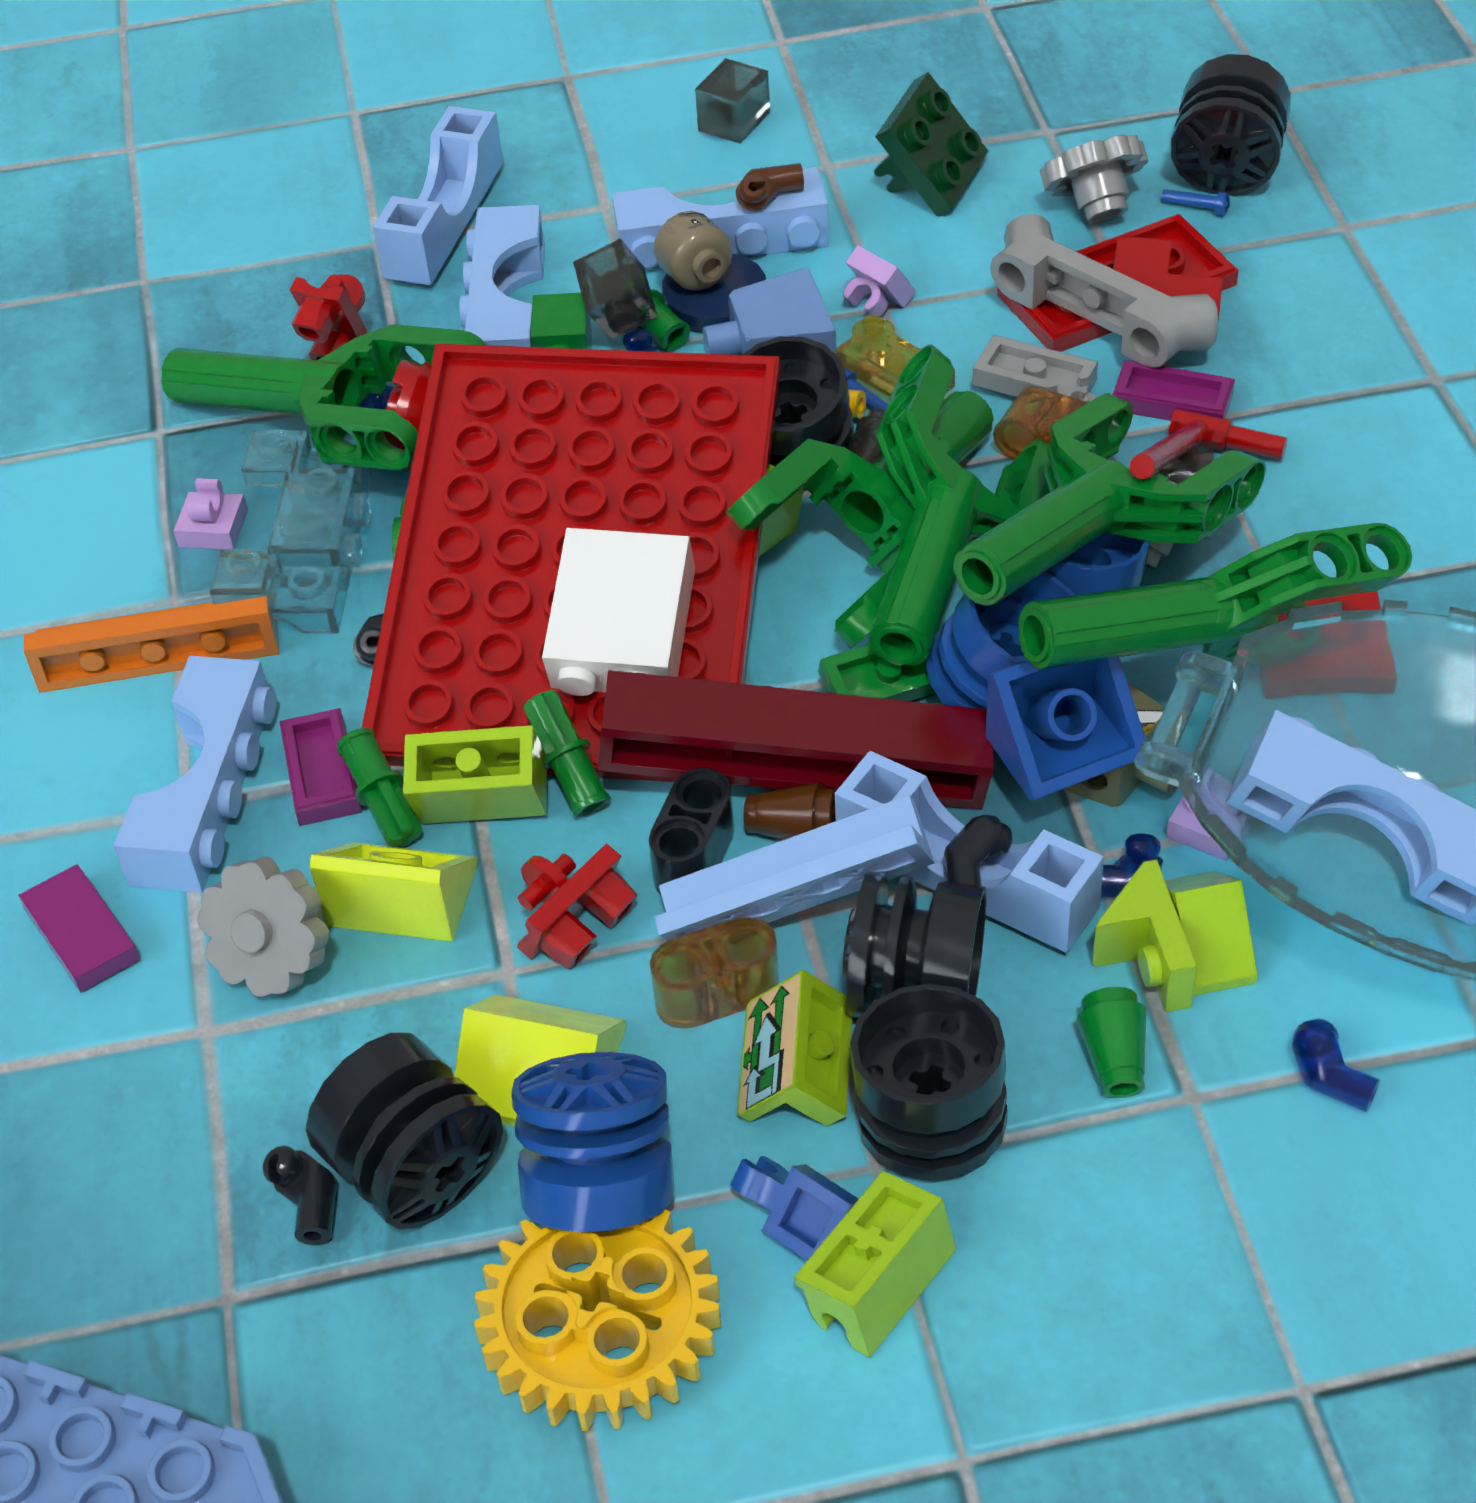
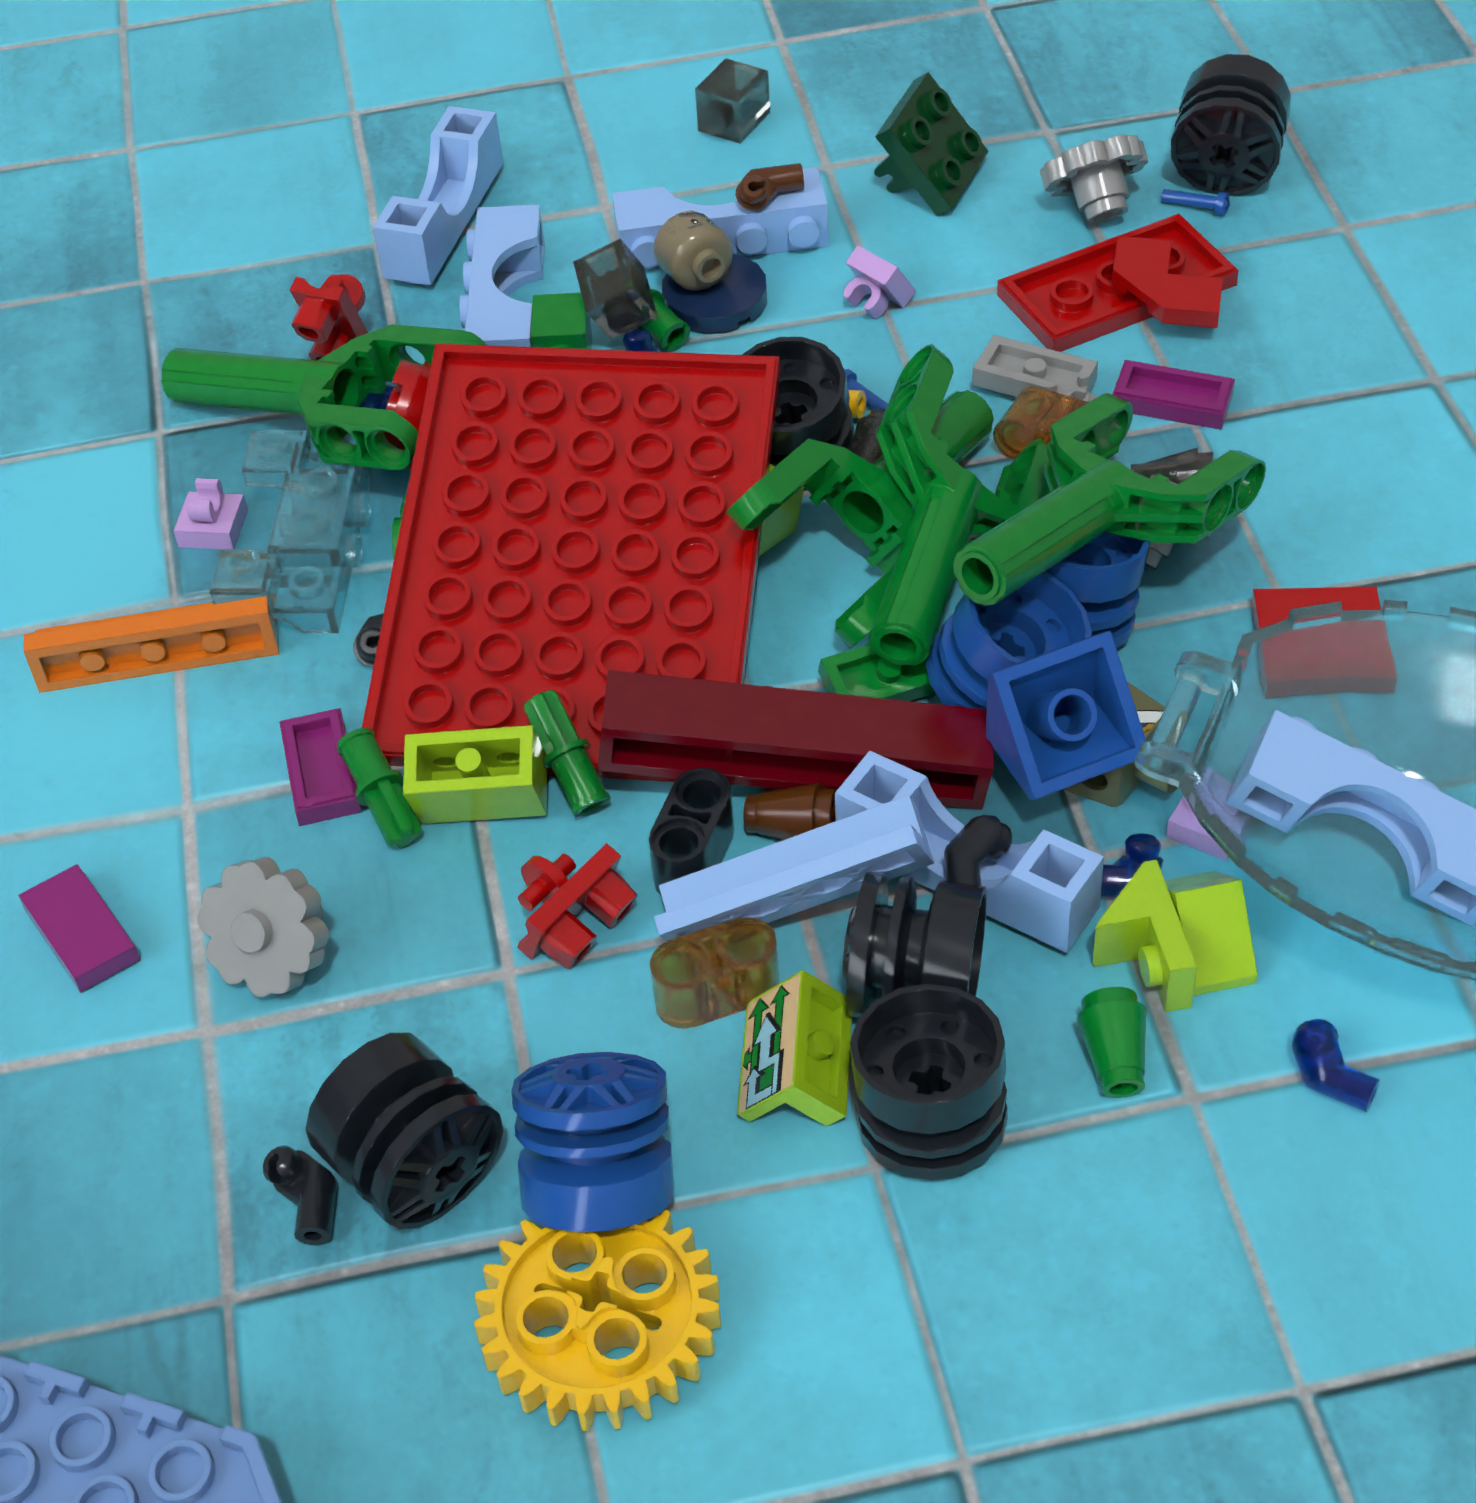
(179, 830): light blue arch -> none
(393, 889): neon yellow slope -> none
(512, 1034): neon yellow slope -> none
(617, 607): white brick -> none
(769, 310): medium blue torso -> none
(801, 1202): blue plate -> none
(877, 354): clear yellow hinge -> none
(877, 1261): lime hinge -> none
(1149, 321): light grey plate -> none
(1193, 429): red bar -> none
(1211, 608): green piece -> none

